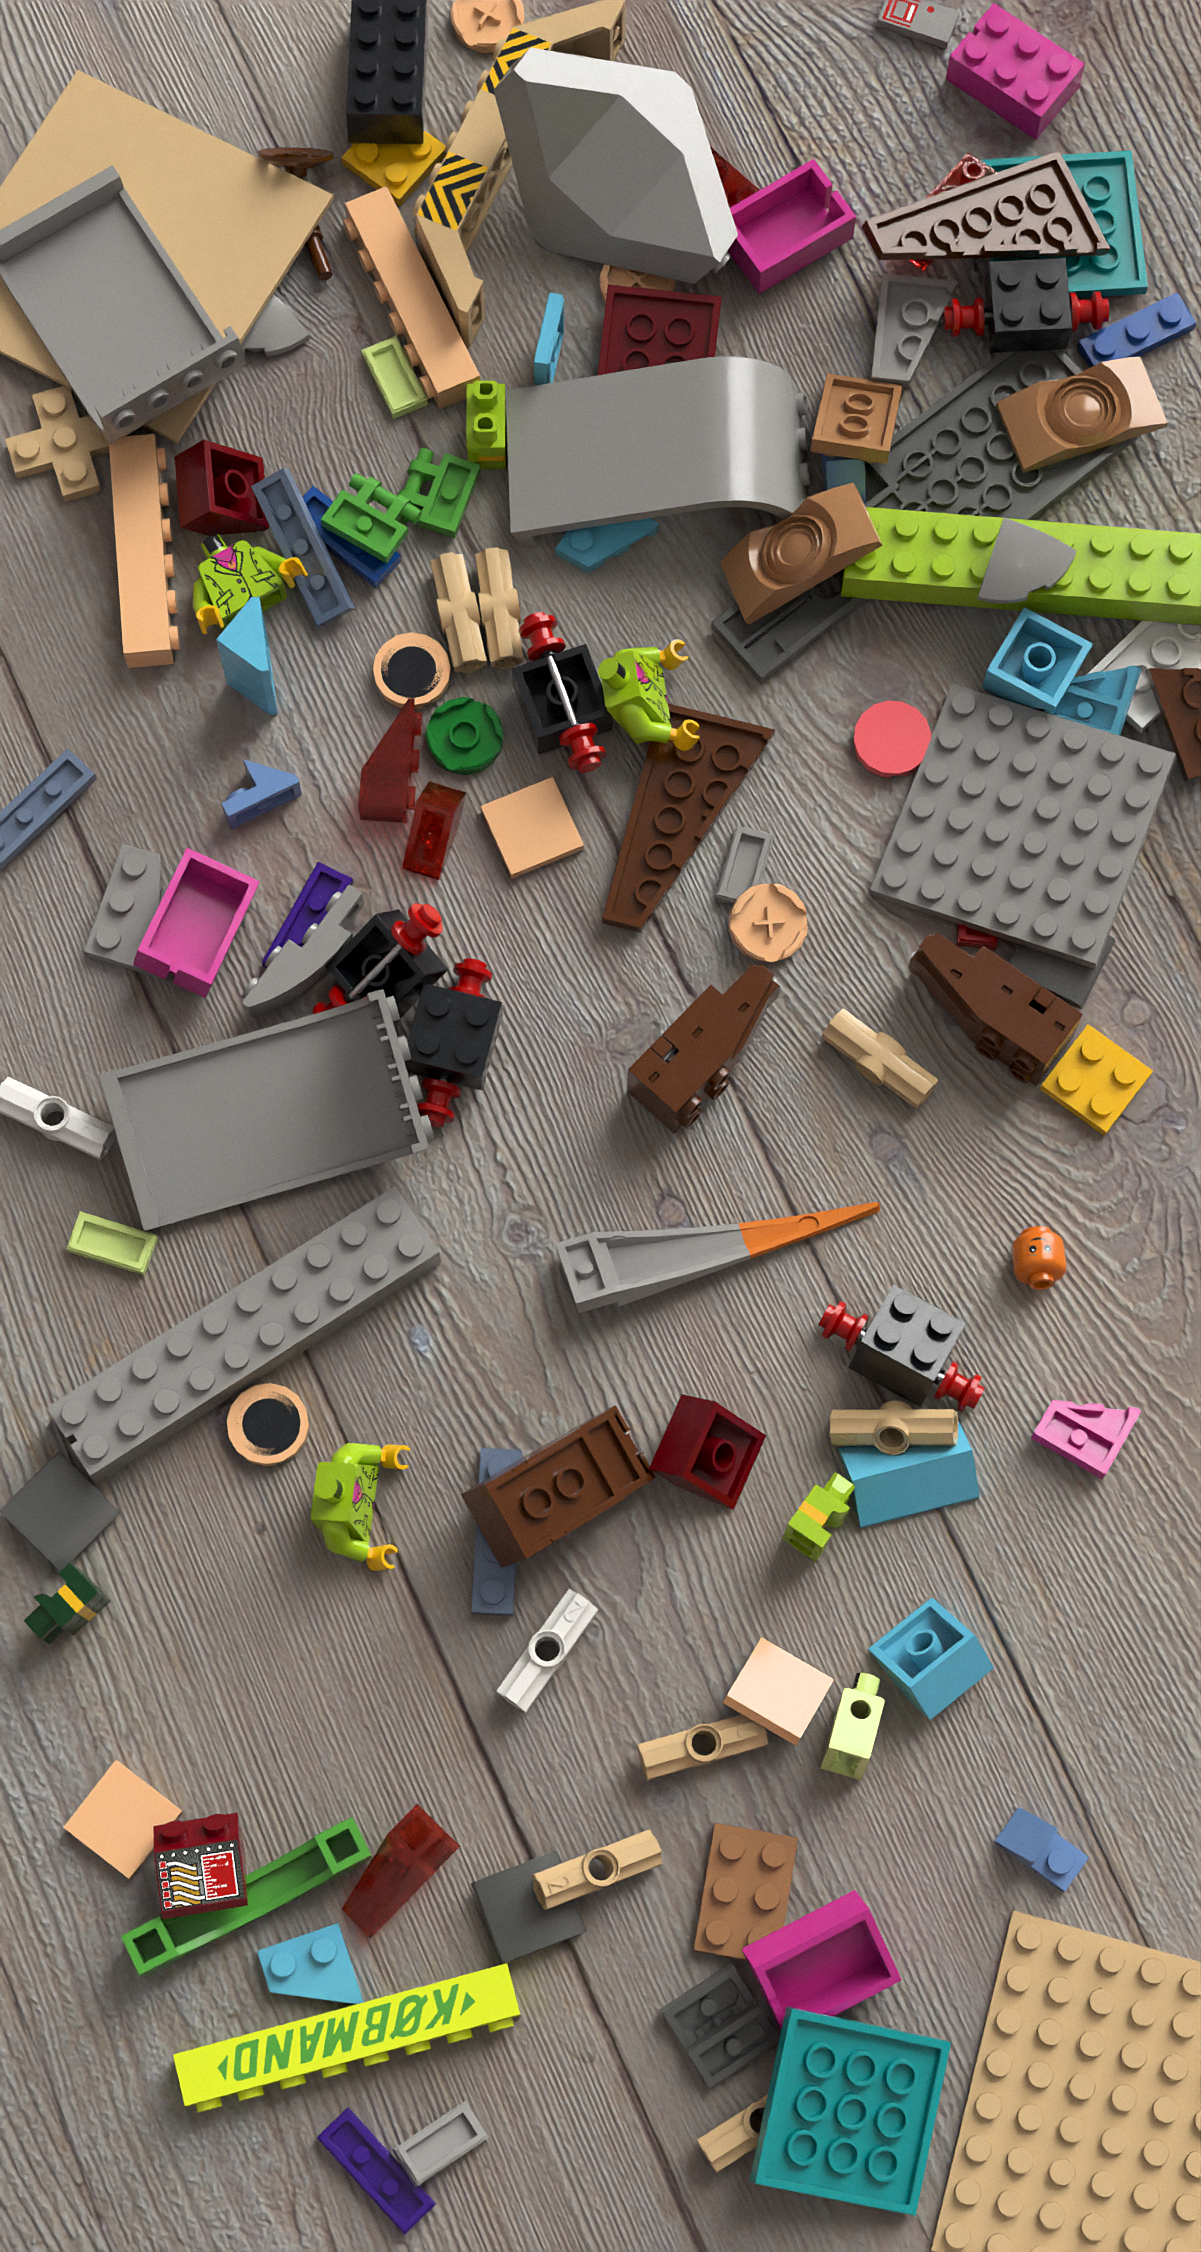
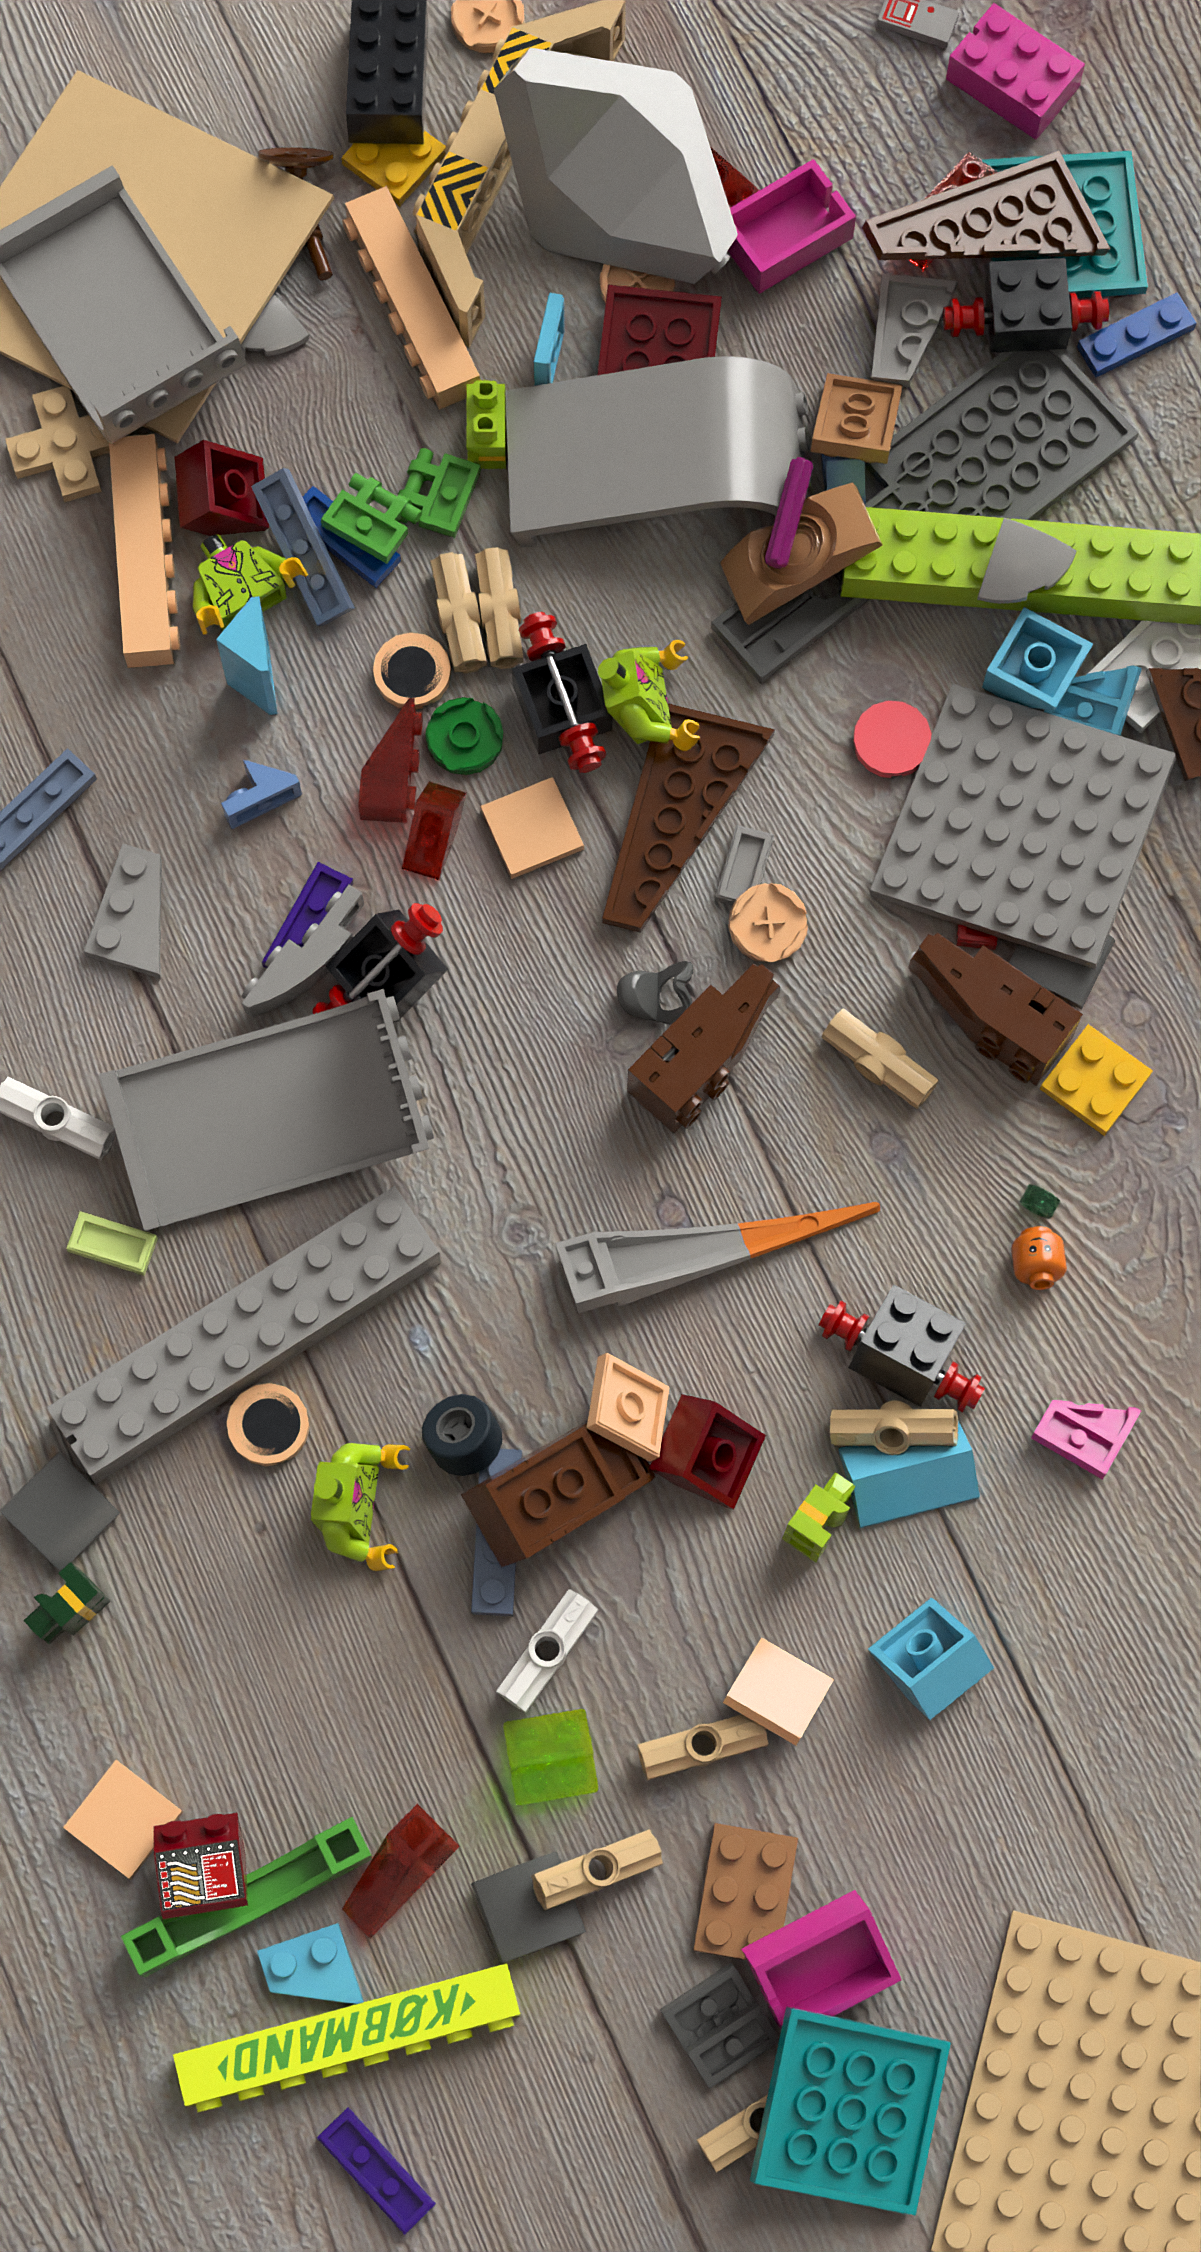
(196, 922): dark pink piece -> none
(394, 377): yellowish green tile -> none
(440, 2144): light grey tile -> none
(453, 1039): black brick -> none
(462, 1435): none -> black wheel
(550, 1757): none -> clear neon green bracket
(594, 545): medium azure wing -> none
(628, 1407): none -> light nougat tile
(640, 992): none -> dark grey piece
(789, 513): none -> magenta axle
(850, 1737): yellowish green torso -> none
(1039, 1201): none -> clear green axle
(1041, 1849): medium blue slope -> none
(1081, 413): medium nougat slope -> none

